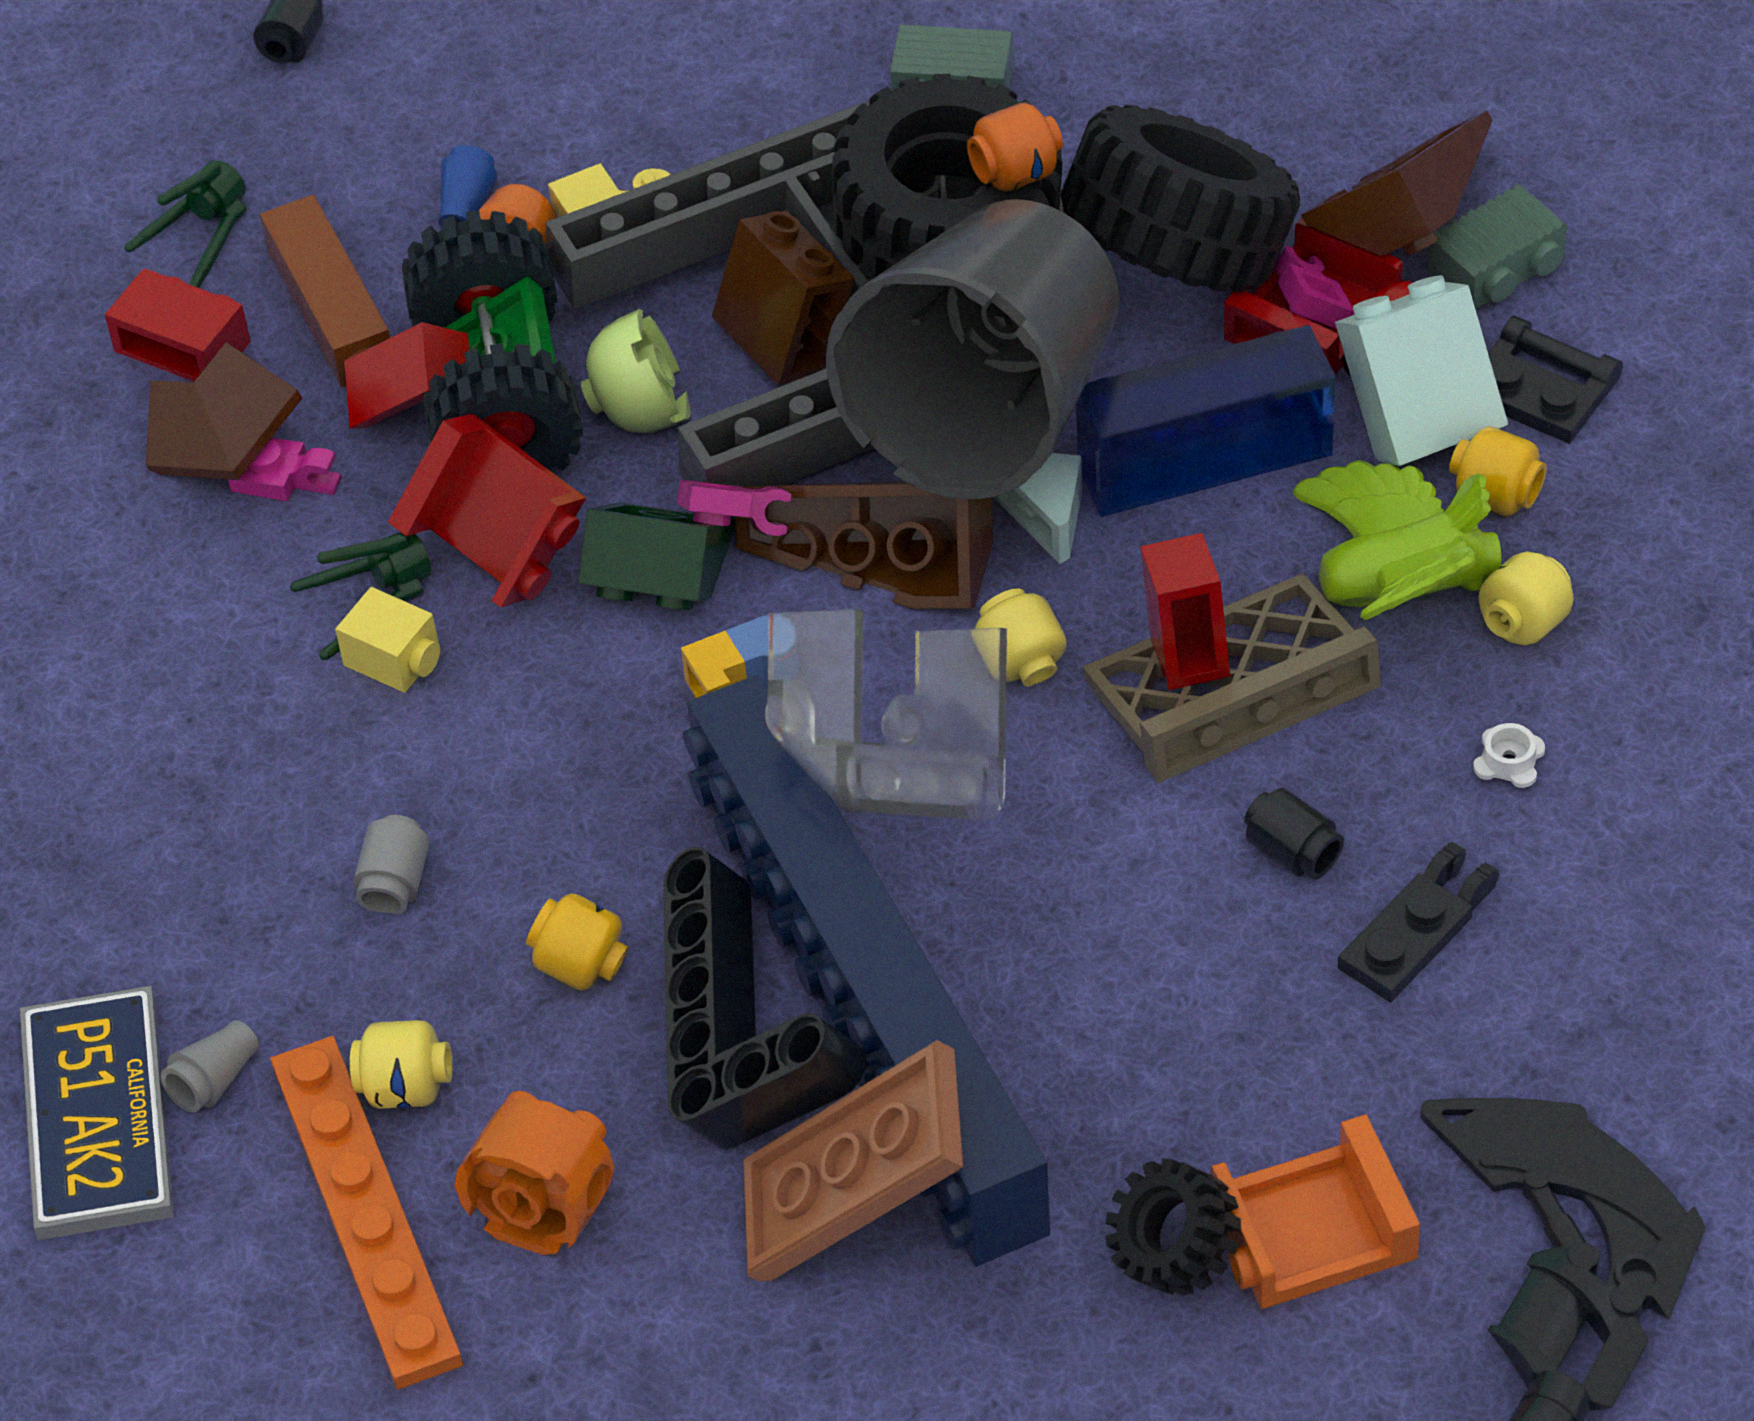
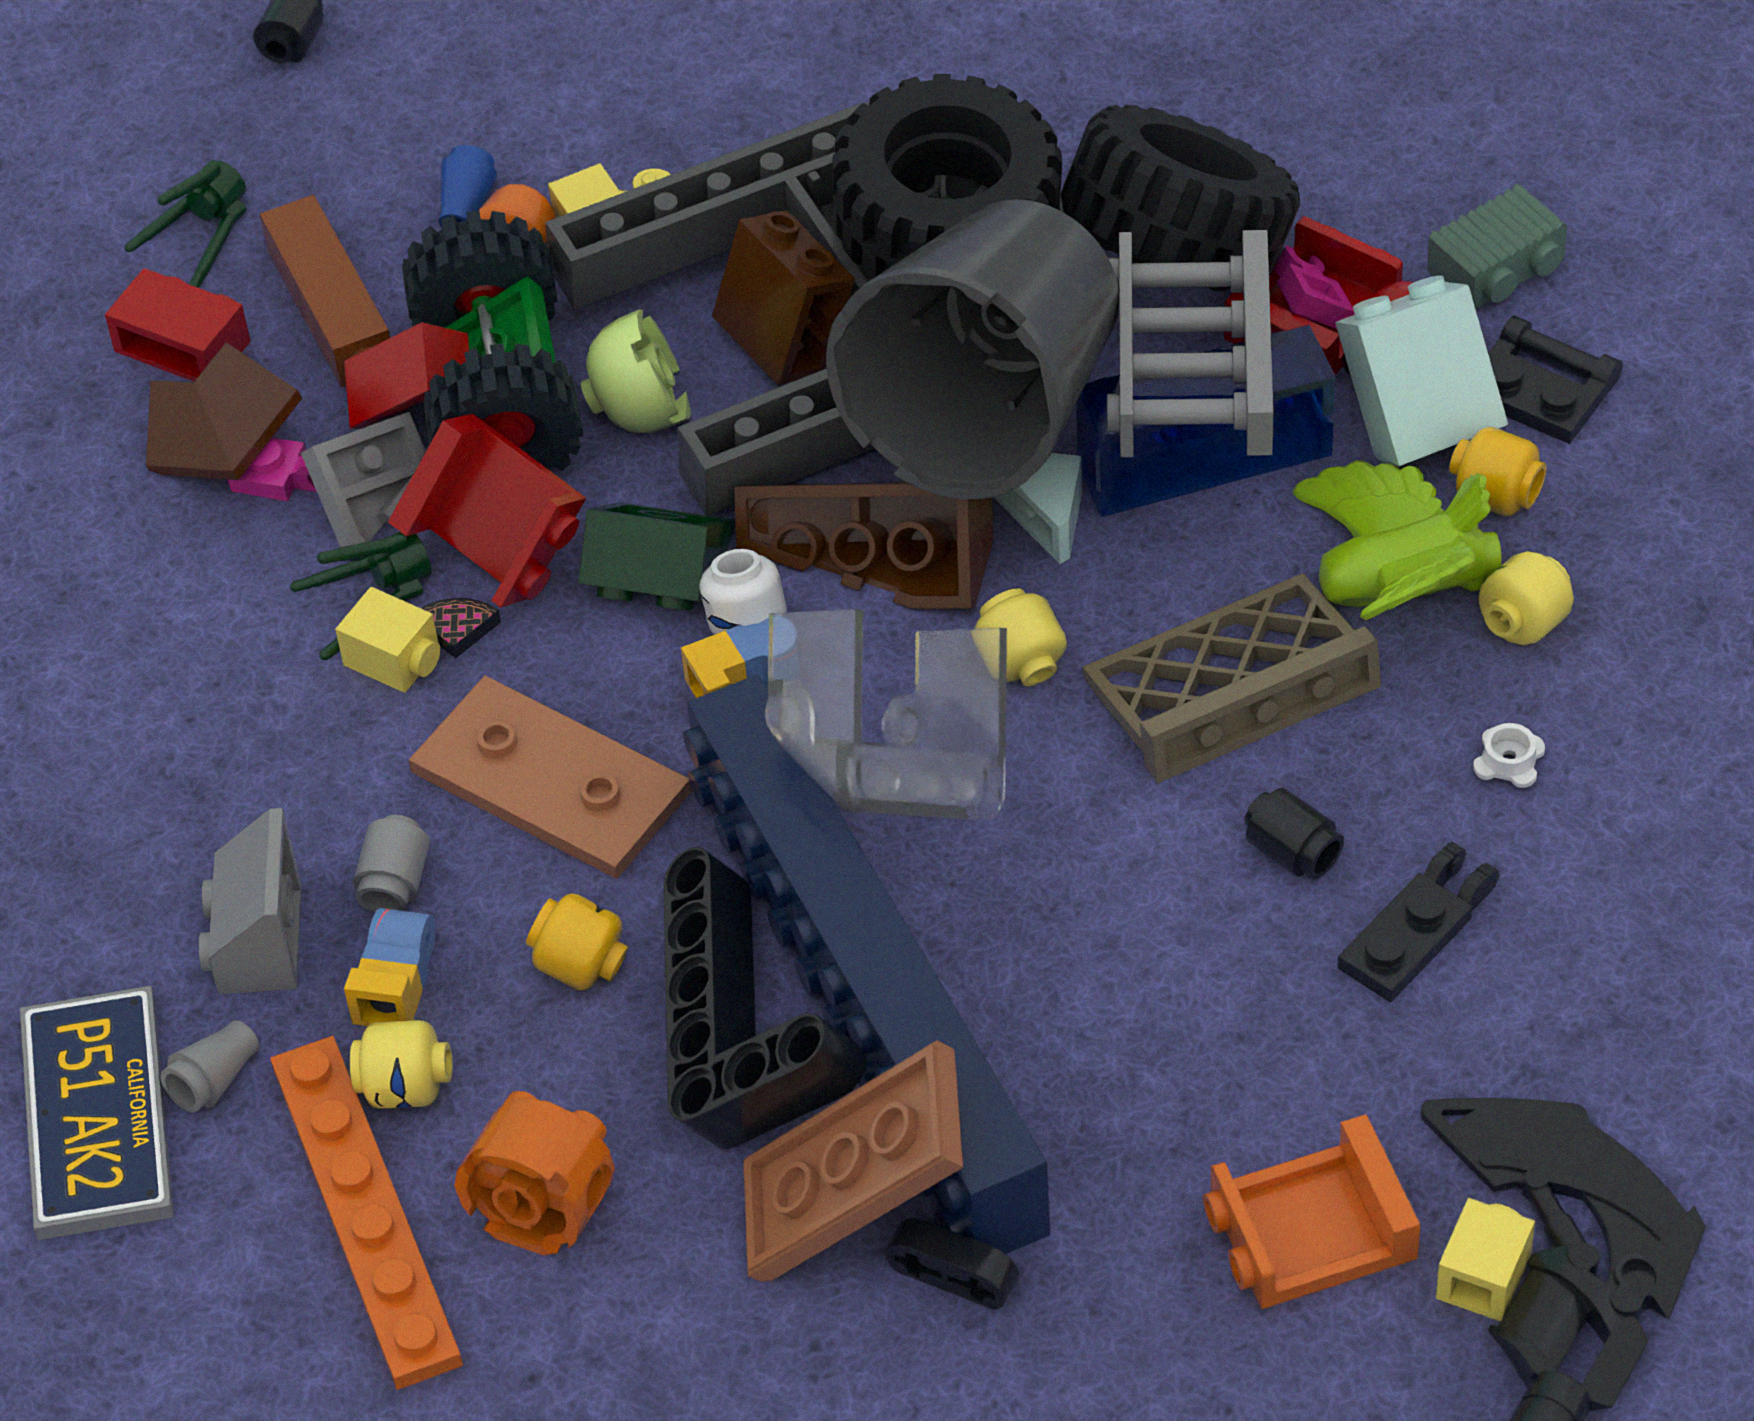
(253, 910): none -> light grey slope
(364, 475): none -> light grey wing
(391, 966): none -> leg
(462, 622): none -> black tile
(550, 776): none -> nougat plate
(718, 502): dark pink plate -> none
(740, 590): none -> white head
(952, 1262): none -> black beam
(953, 51): sand green brick -> none
(1014, 147): orange head -> none
(1185, 611): red piece -> none
(1202, 1237): black tyre -> none
(1246, 364): none -> light grey fence
(1408, 196): reddish brown wedge -> none
(1485, 1259): none -> light yellow brick

